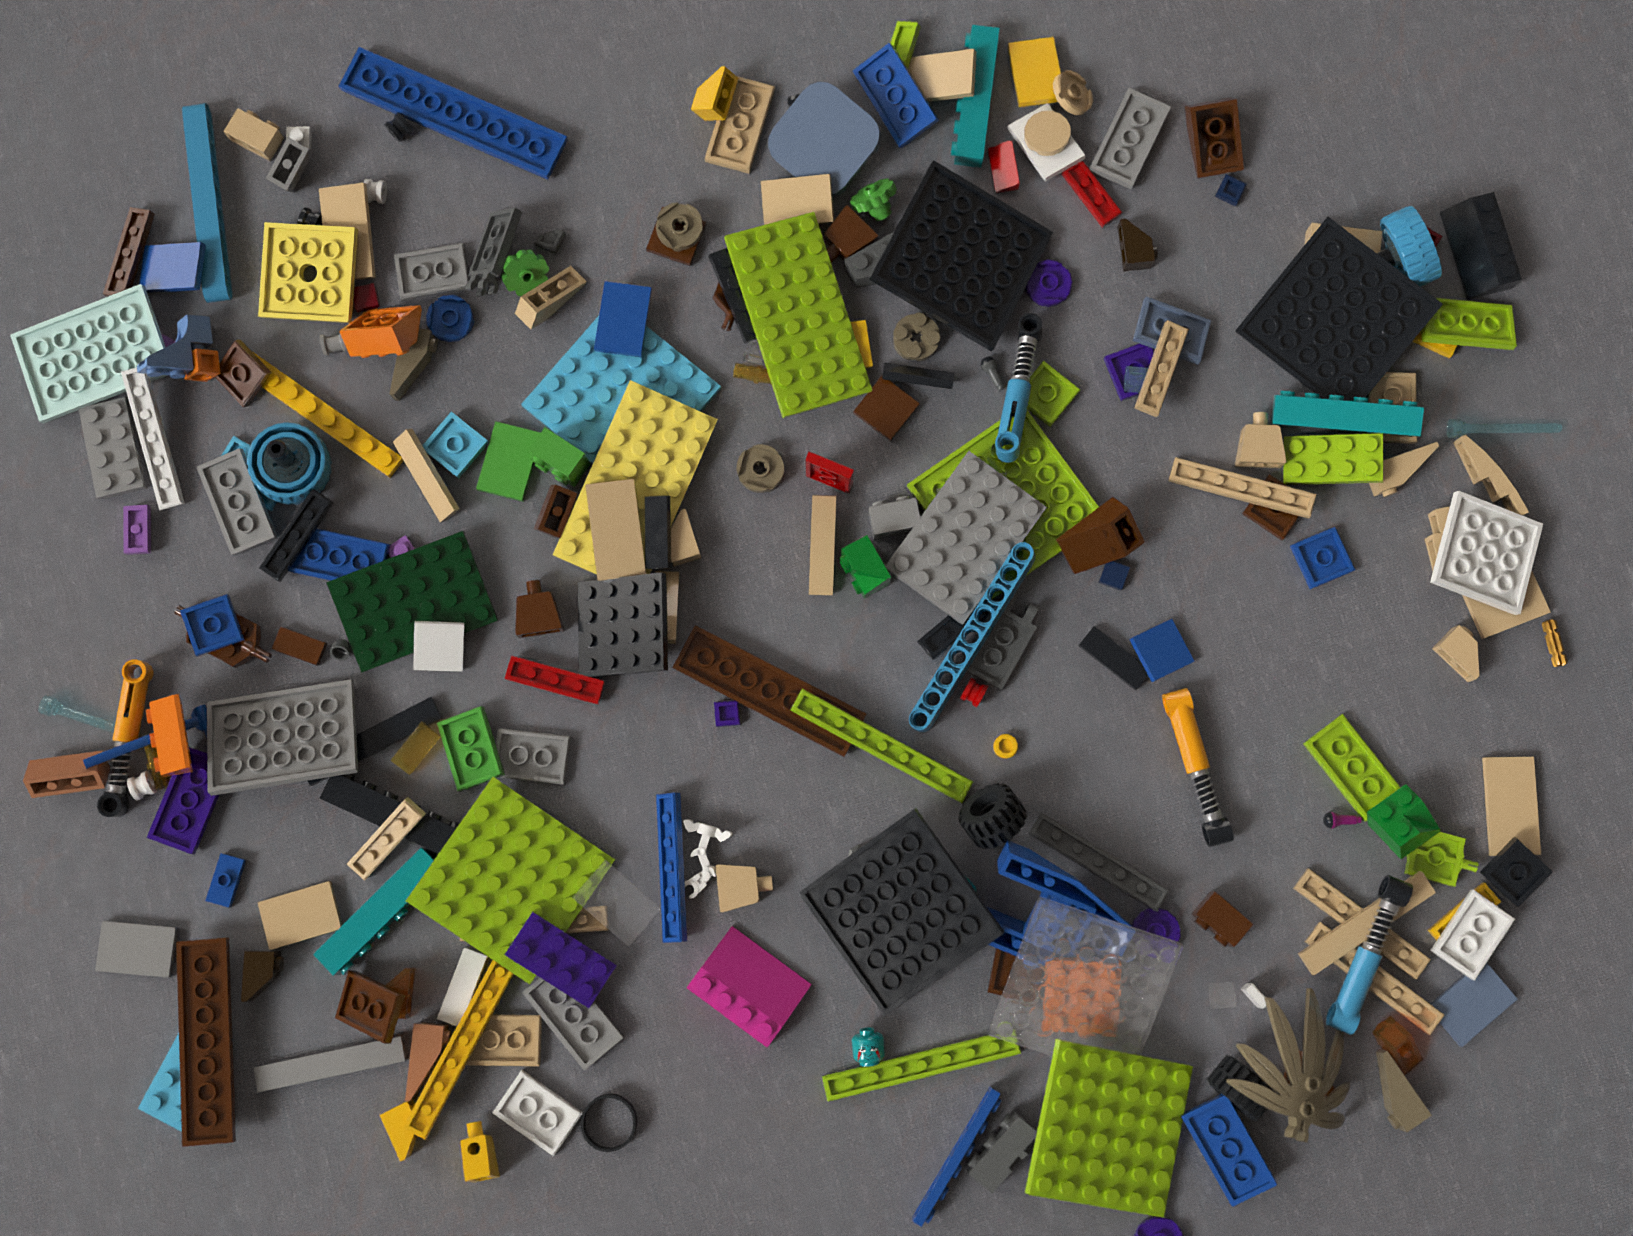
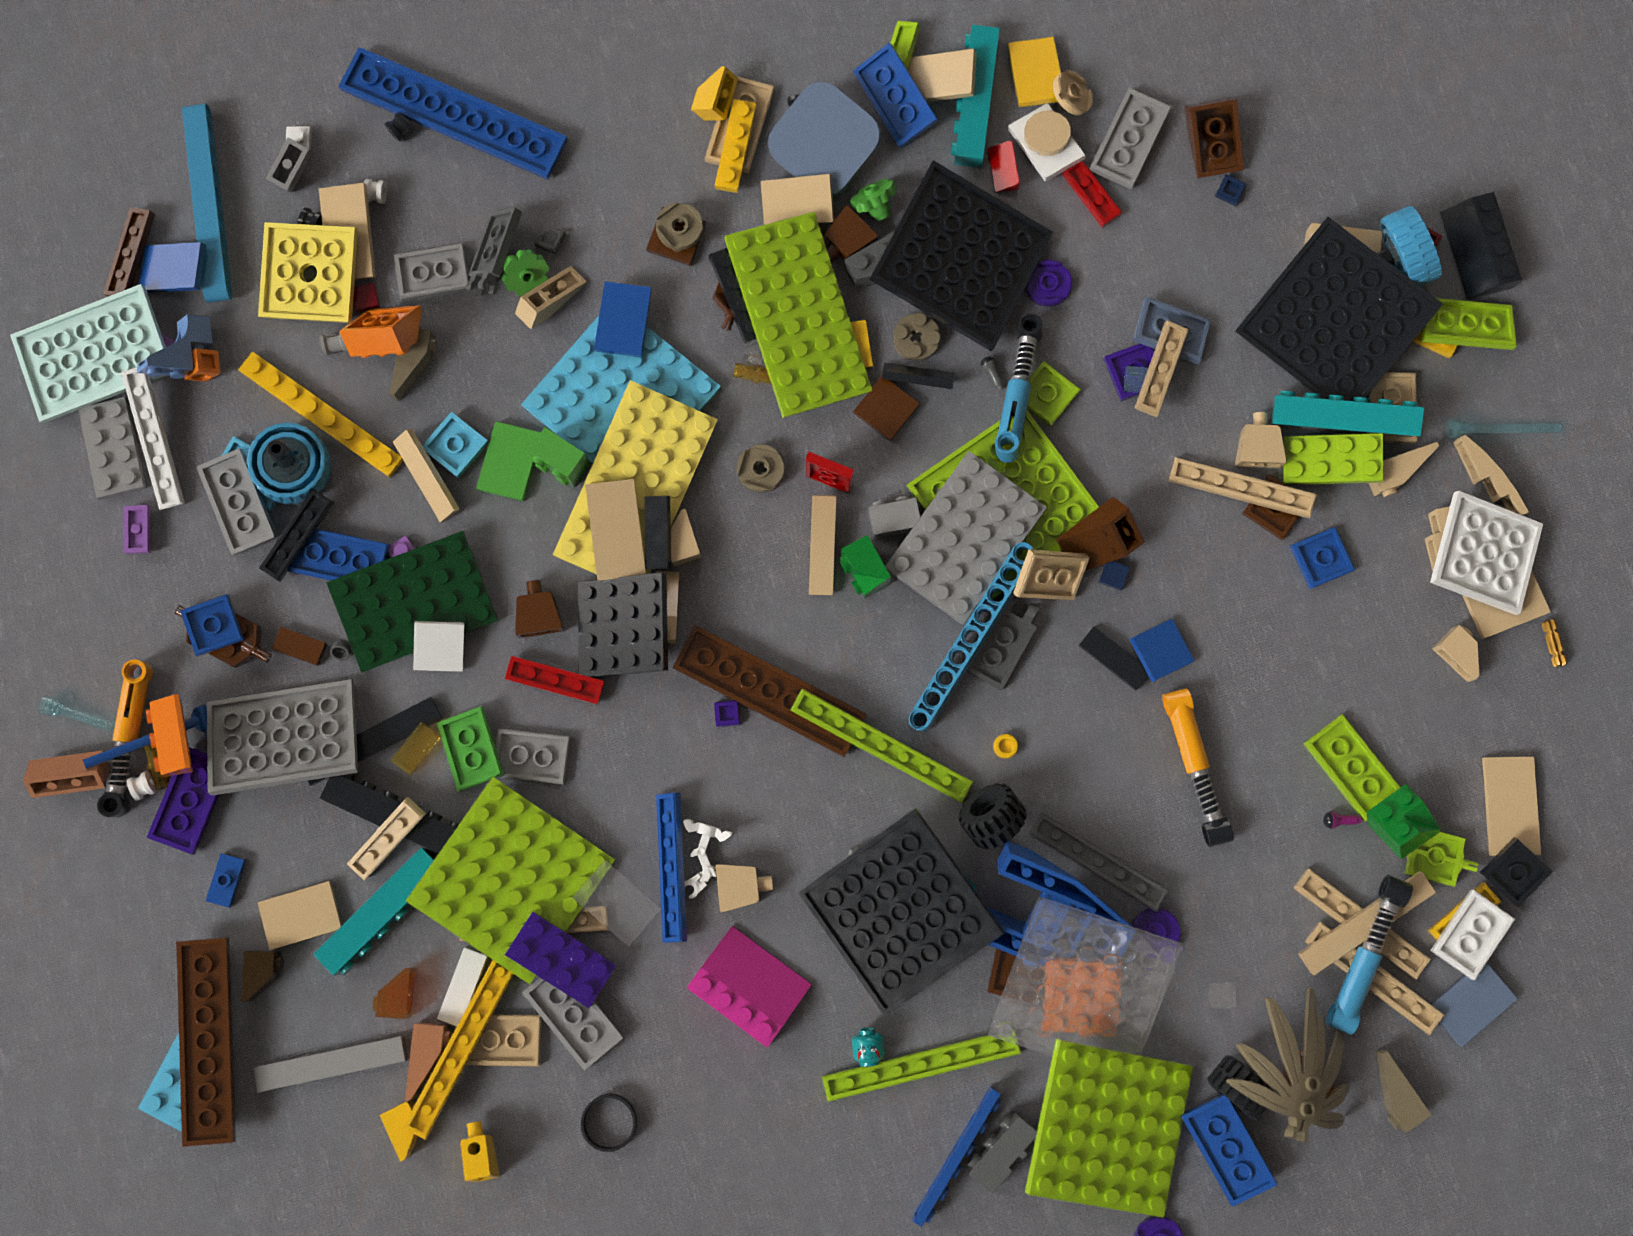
(136, 949): light grey tile -> none
(242, 373): reddish brown tile -> none
(254, 134): tan brick -> none
(369, 1006): reddish brown tile -> none
(450, 318): blue tile -> none
(537, 1112): white tile -> none
(555, 511): reddish brown brick -> none
(735, 146): none -> yellow plate
(943, 635): black tile -> none
(974, 692): red wheel -> none
(1051, 575): none -> tan tile
(1135, 247): dark brown slope -> none
(1222, 919): reddish brown brick -> none
(1254, 995): white tile -> none
(1398, 1043): clear orange slope -> none

